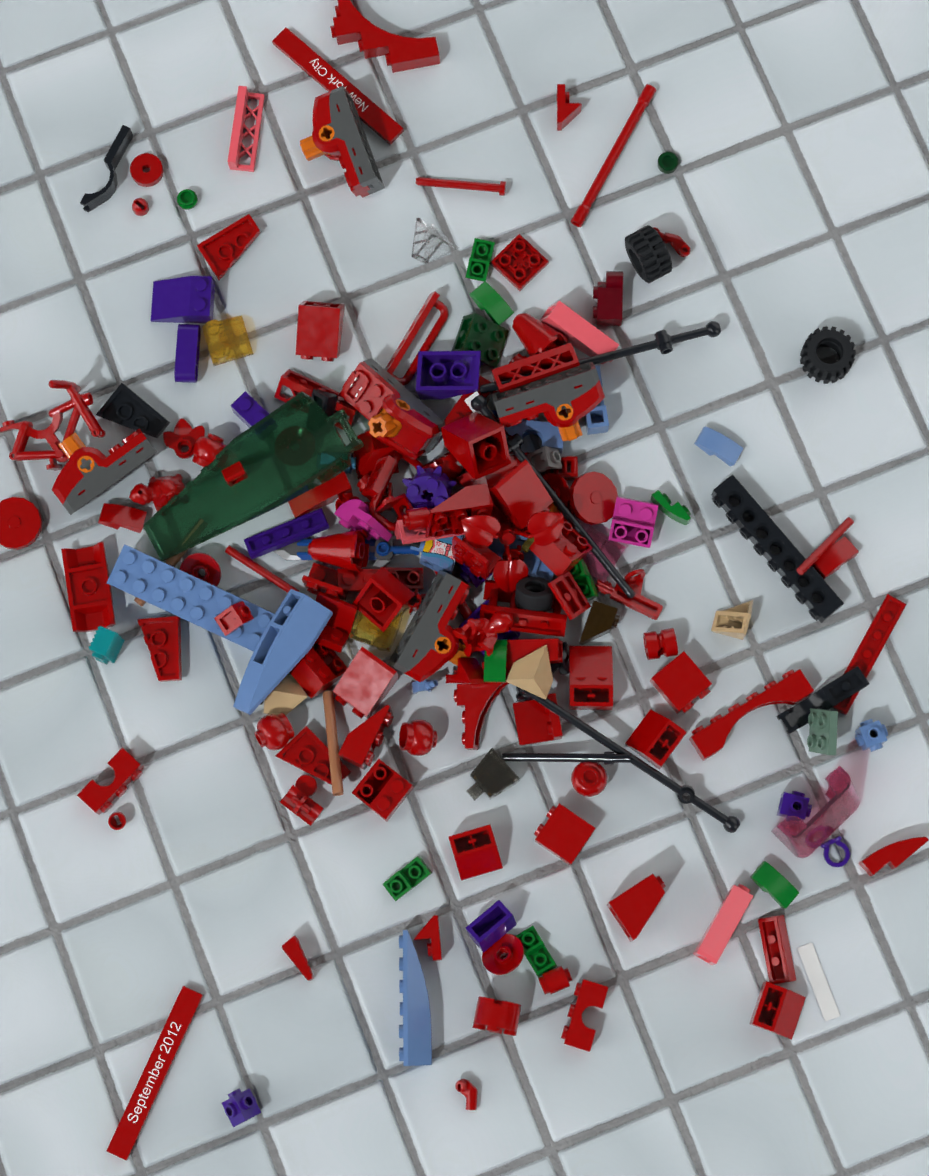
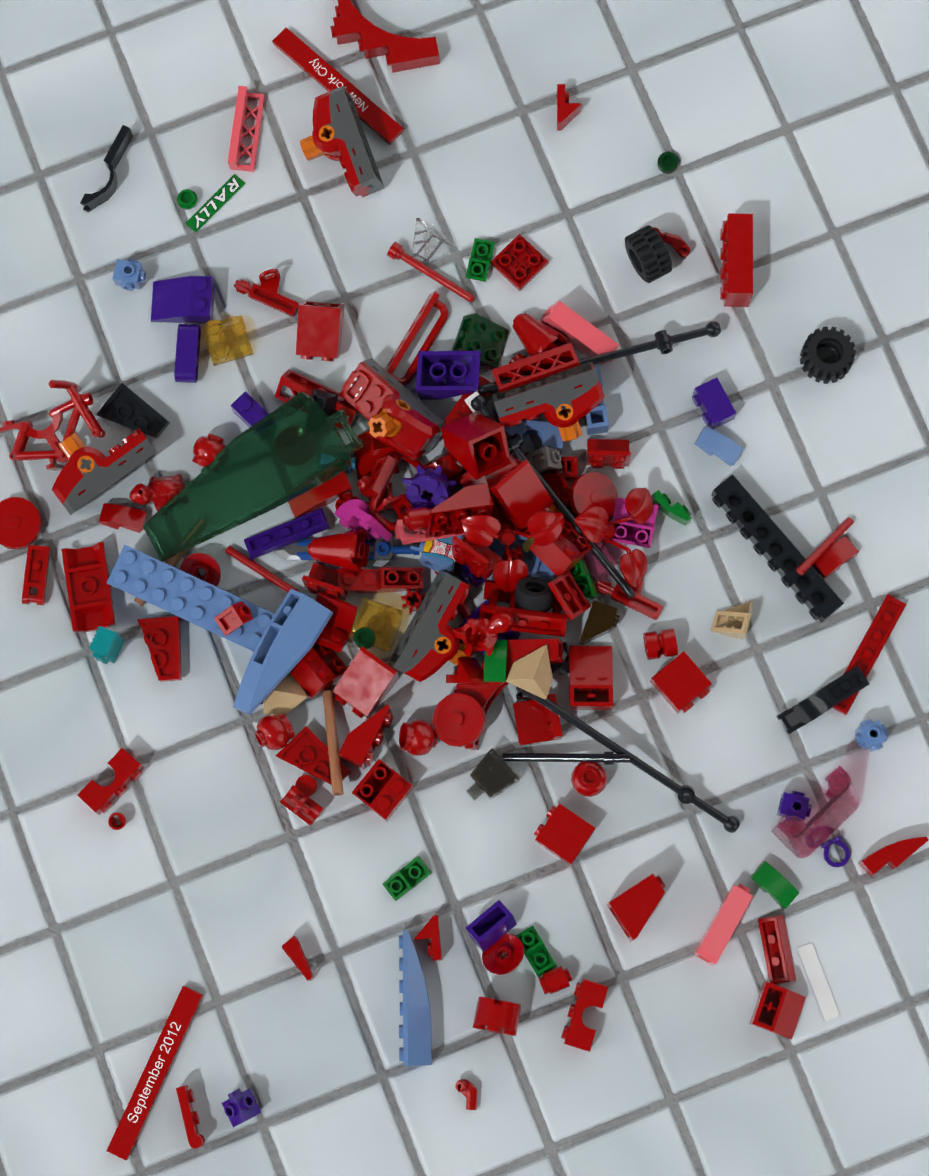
(36, 574): none -> red plate
(129, 274): none -> medium blue brick
(137, 209): red hinge -> none
(144, 161): red piece -> none
(183, 436): red plate -> none
(190, 1116): none -> red plate
(215, 203): none -> sticker
(228, 245): red wing -> none
(234, 474): red slope -> none
(268, 292): none -> red piece
(364, 638): none -> dark green tile
(383, 599): red slope -> none
(397, 252): none -> red piece
(425, 685): medium blue piece -> none
(459, 720): none -> red wheel
(475, 852): red slope -> none
(491, 302): green slope -> none
(501, 188): red bar -> none
(596, 528): none -> red plant
(608, 453): none -> red bracket
(609, 300): dark red hinge -> none
(642, 102): red piece -> none
(655, 738): red slope -> none
(713, 403): none -> dark purple brick
(737, 260): none -> red brick
(788, 691): red arch -> none
(822, 731): sand green plate -> none

